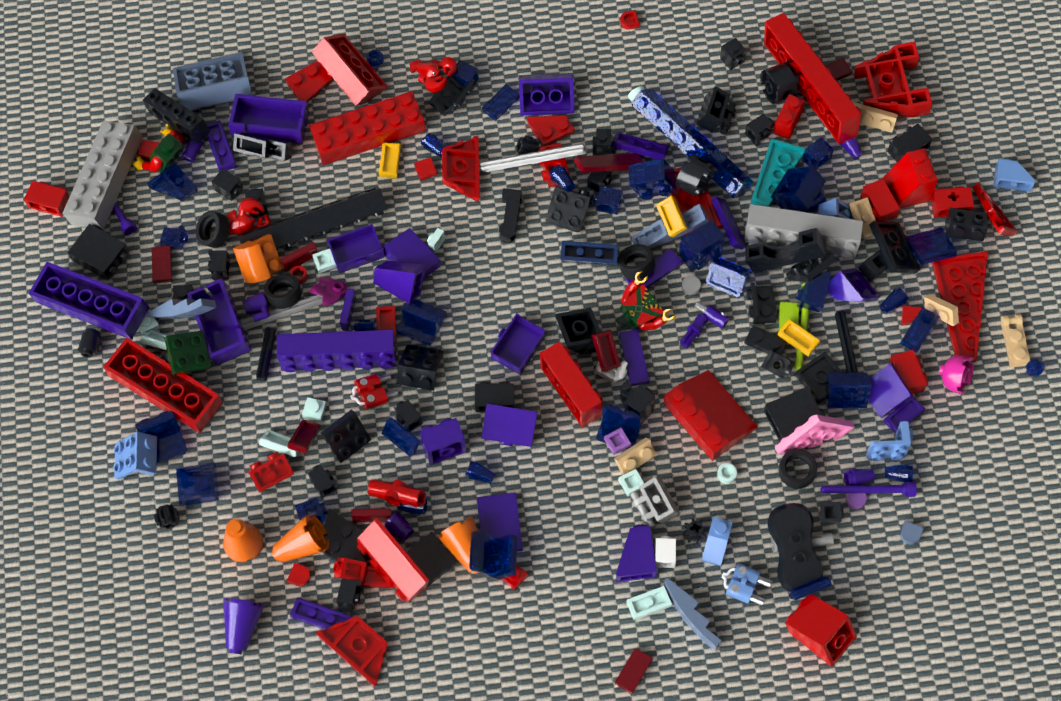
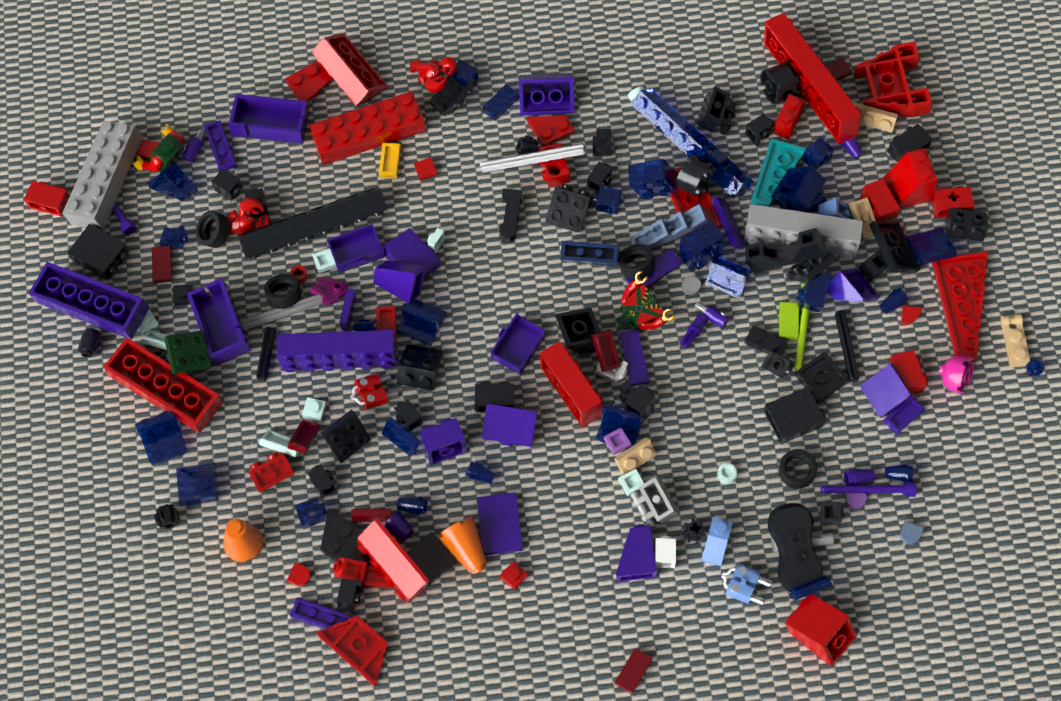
(135, 454): medium blue bracket -> none
(176, 116): black brick -> none
(182, 308): sand blue slope -> none
(211, 81): sand blue slope -> none
(219, 264): black brick -> none
(240, 623): dark purple cone -> none
(256, 304): dark purple piece -> none
(258, 259): orange brick -> none
(263, 146): black slope -> none
(298, 257): dark red tile -> none
(301, 541): orange cone -> none
(375, 54): clear blue plate -> none
(396, 493): red piece -> none
(432, 144): clear blue cone -> none
(461, 167): red wing -> none
(493, 555): clear blue bracket -> none
(562, 178): clear blue cone -> none
(609, 162): dark red tile -> none
(629, 20): red tile -> none
(640, 146): dark purple tile -> none
(649, 603): light aqua plate -> none
(671, 216): yellow tile -> none
(687, 609): sand blue slope -> none
(709, 414): red slope -> none
(733, 54): black brick -> none
(762, 304): black bracket -> none
(798, 337): yellow tile -> none
(814, 432): bright pink plate -> none
(848, 390): clear blue bracket -> none
(892, 449): medium blue bracket -> none
(920, 330): clear blue slope -> none
(946, 311): tan plate -> none
(994, 213): red wing -> none
(1012, 176): medium blue slope -> none

